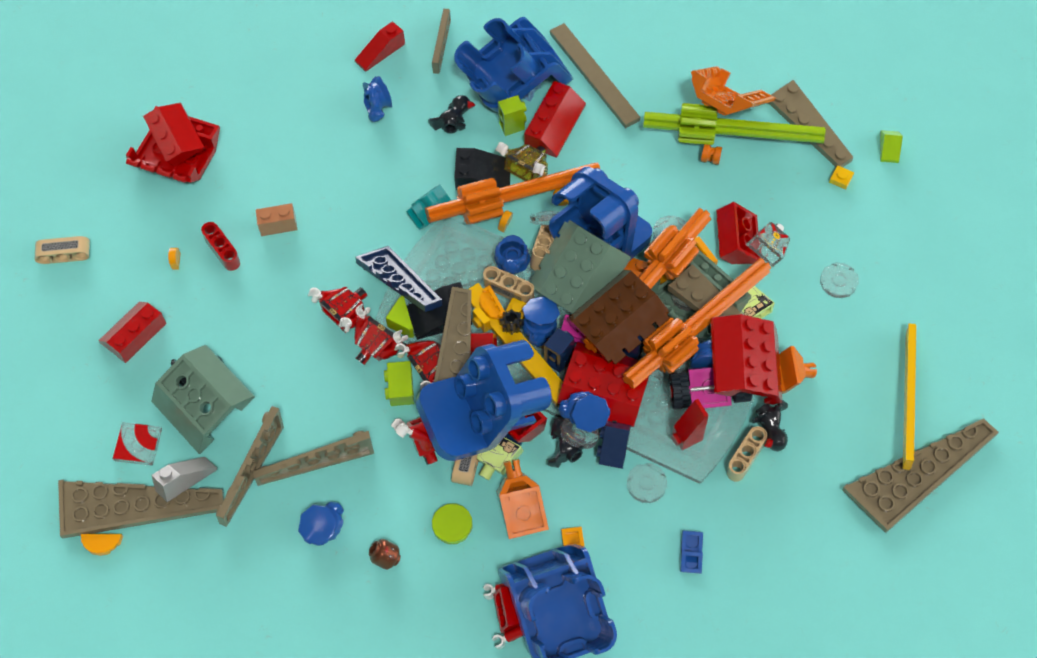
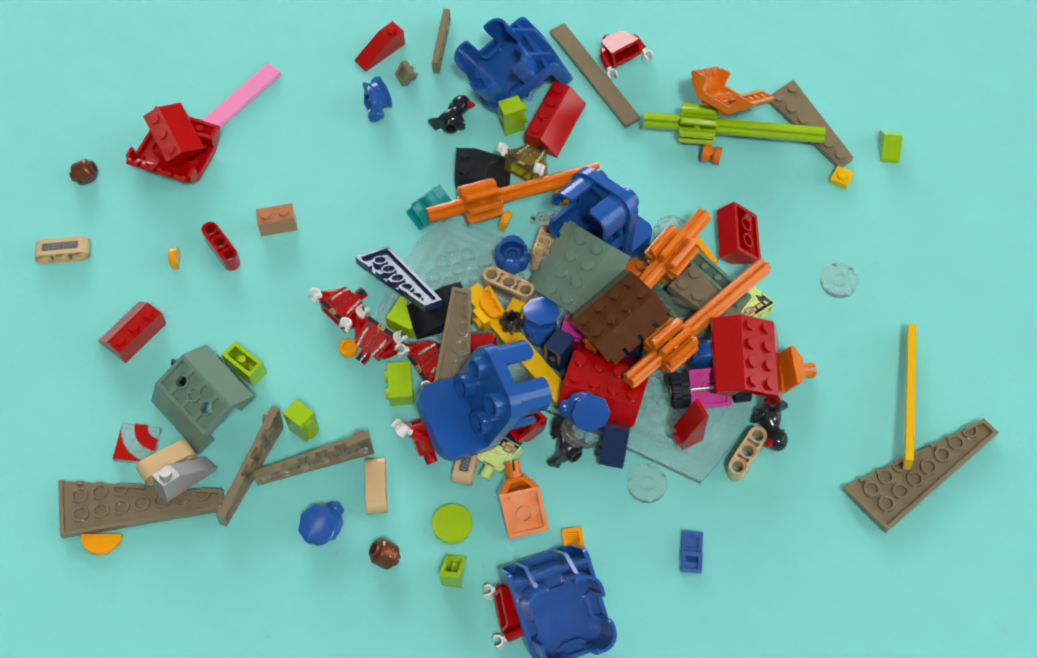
(83, 171): none -> copper head
(173, 453): none -> tan beam
(243, 95): none -> bright pink tile
(244, 363): none -> lime brick
(301, 421): none -> lime brick
(348, 348): none -> light orange tile
(375, 485): none -> tan beam
(405, 73): none -> dark tan tile
(453, 570): none -> lime slope
(621, 48): none -> red torso
(770, 243): clear torso -> none

